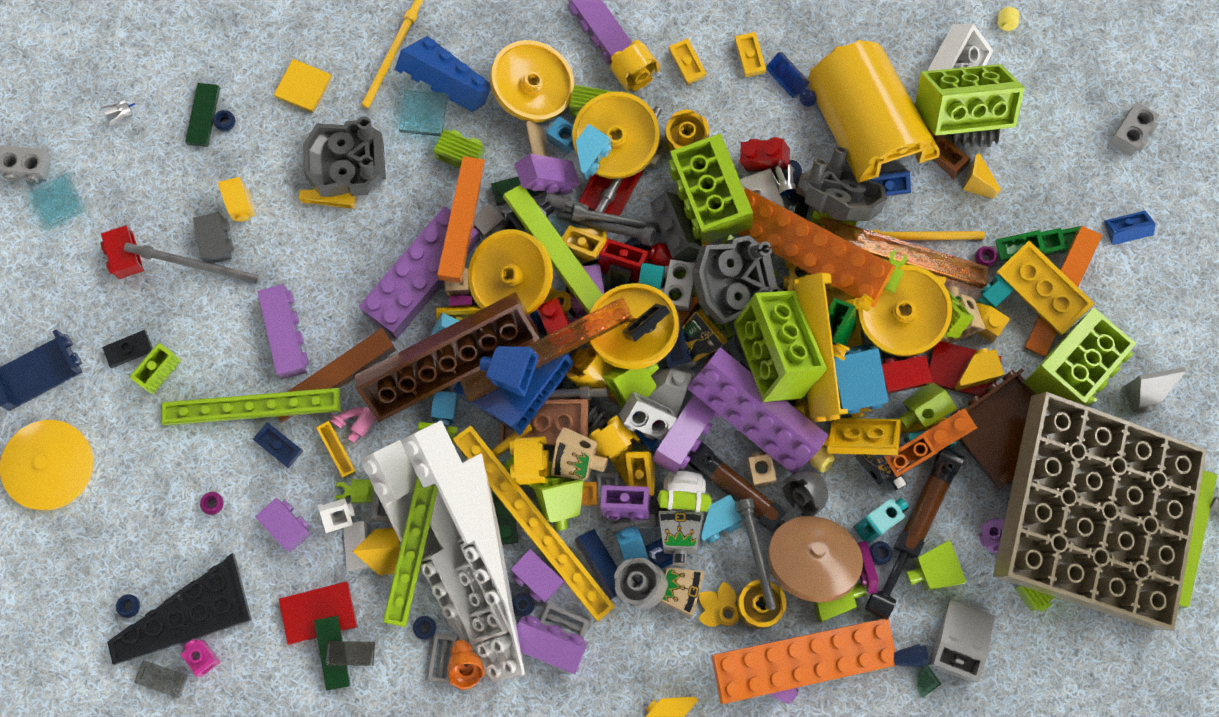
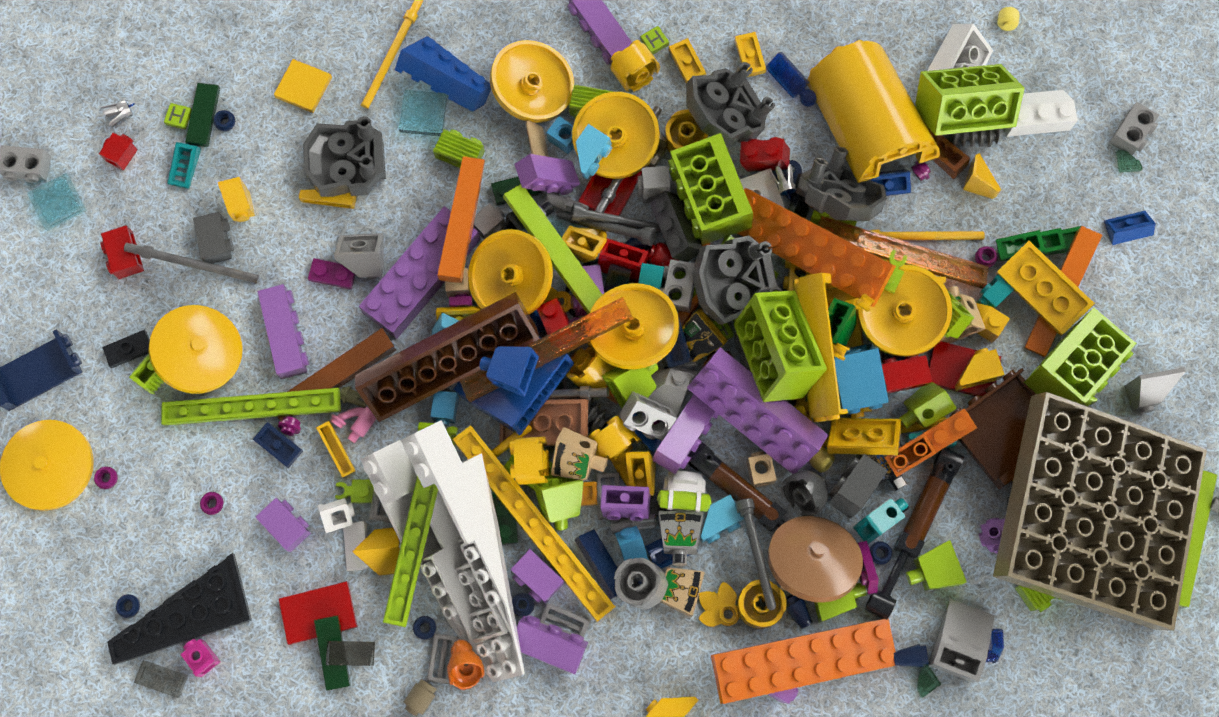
(100, 473): none -> magenta plate
(118, 150): none -> red brick
(177, 156): none -> teal slope
(178, 116): none -> lime tile
(195, 349): none -> yellow dish
(289, 426): none -> magenta plate
(331, 274): none -> magenta plate
(351, 396): none -> olive pin
(361, 254): none -> light grey slope
(419, 697): none -> dark tan brick
(646, 322): black plate -> none
(653, 183): none -> light grey brick
(654, 40): none -> lime tile
(727, 104): none -> dark grey brick
(798, 611): none -> dark blue cone
(856, 485): none -> dark grey brick
(921, 170): none -> magenta plate
(997, 646): none -> clear blue arm
(1044, 113): none -> white slope
(1127, 162): none -> clear green tile

